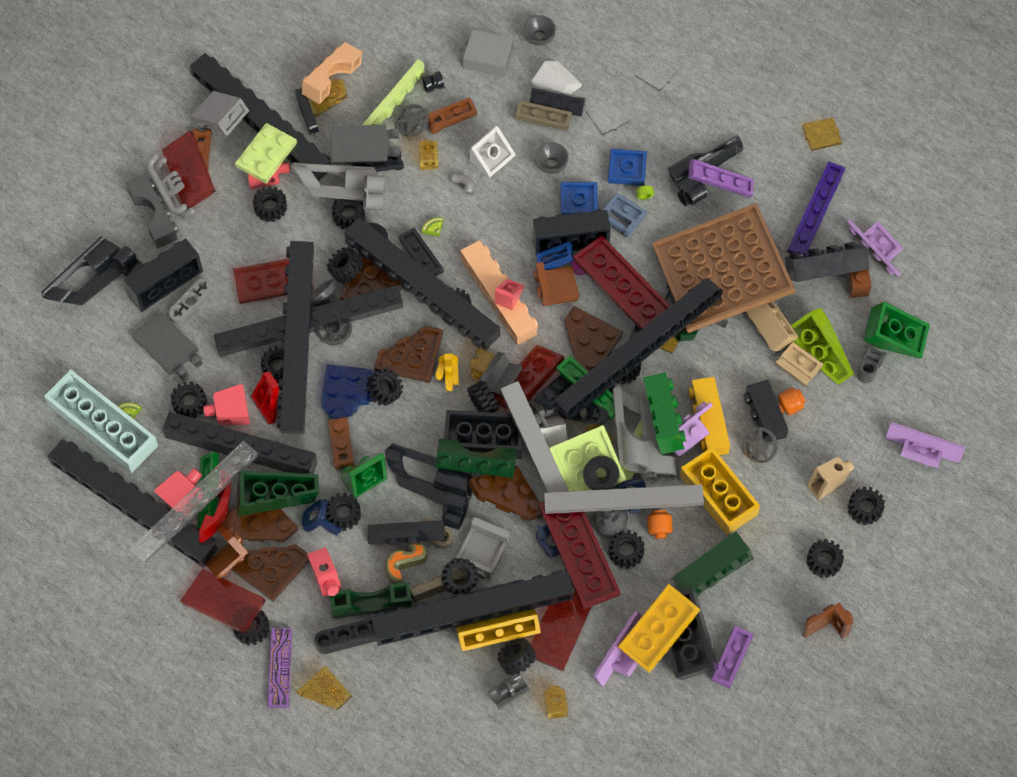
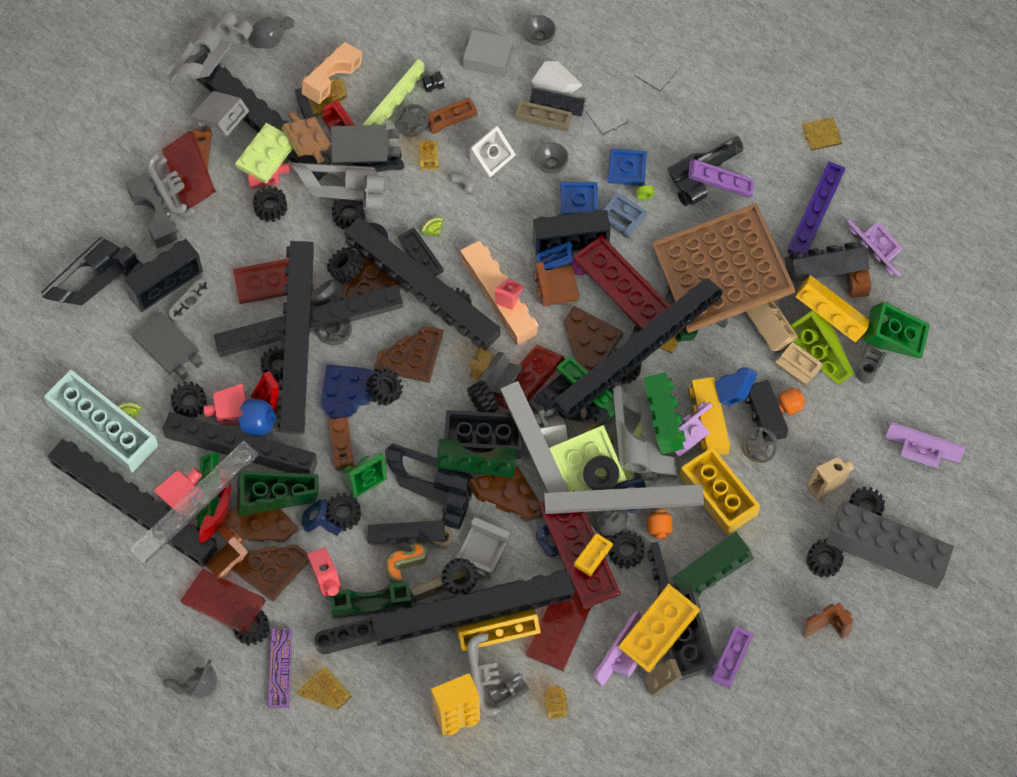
(198, 685): none -> dark grey piece
(212, 39): none -> light grey panel
(256, 417): none -> blue cylinder
(269, 32): none -> dark grey piece
(306, 136): none -> medium nougat plate
(336, 115): none -> red hinge
(449, 366): yellow rock -> none
(456, 704): none -> yellow brick
(481, 674): none -> light grey piece
(516, 656): black tyre -> none
(593, 554): none -> yellow plate
(659, 571): none -> black plate
(663, 677): none -> dark tan plate
(736, 386): none -> blue slope
(832, 308): none -> yellow brick
(890, 544): none -> dark grey brick

